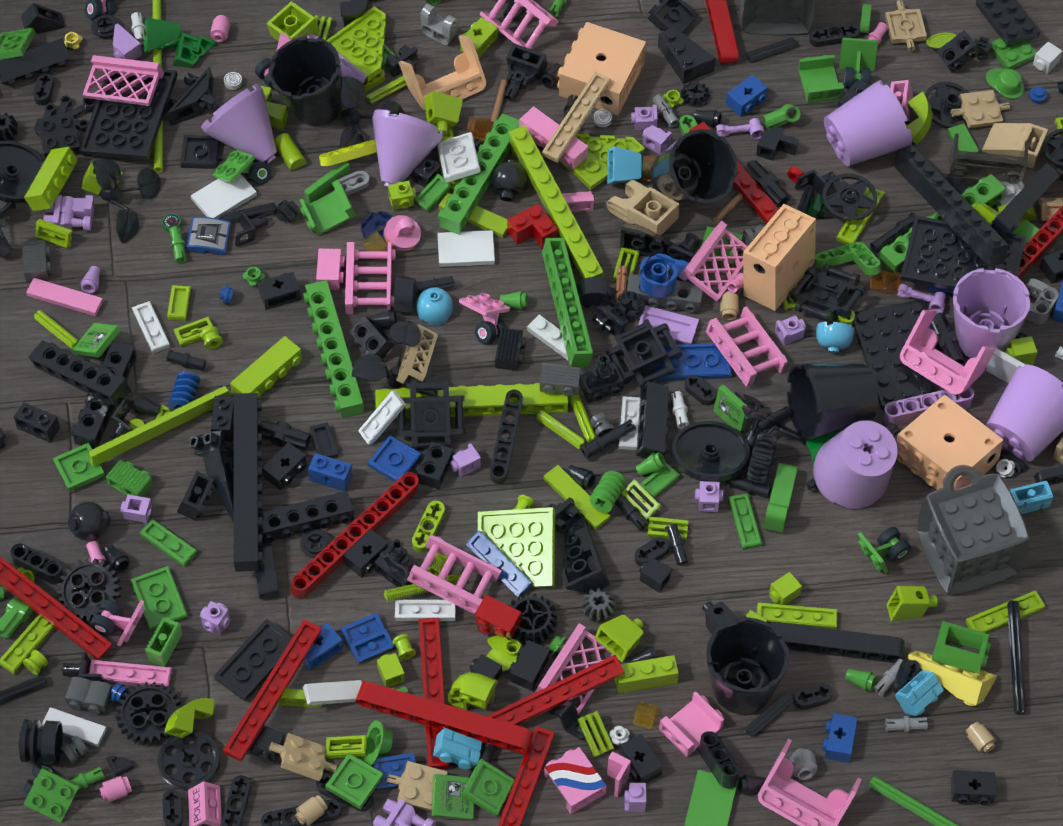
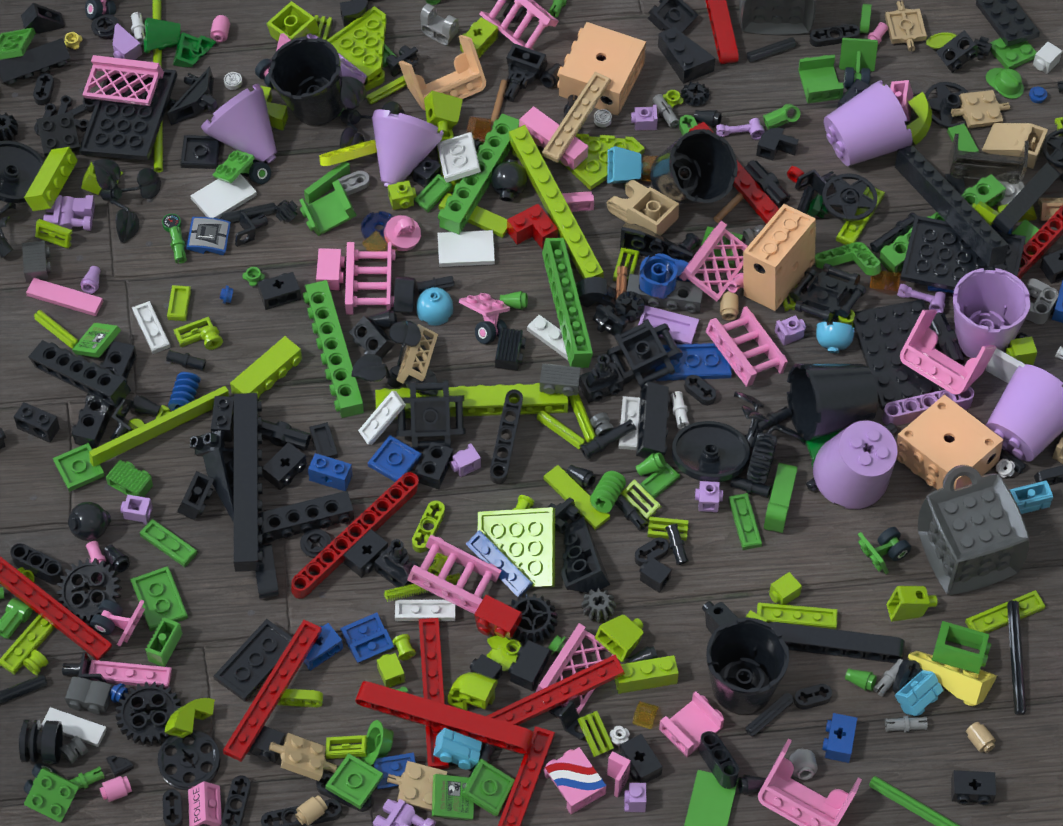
(215, 618): lavender brick -> none
(289, 151): lime brick -> none
(331, 692): white tile -> none
(656, 139): lavender brick -> none
(729, 408): bright green tile -> none
(746, 95): blue brick -> none

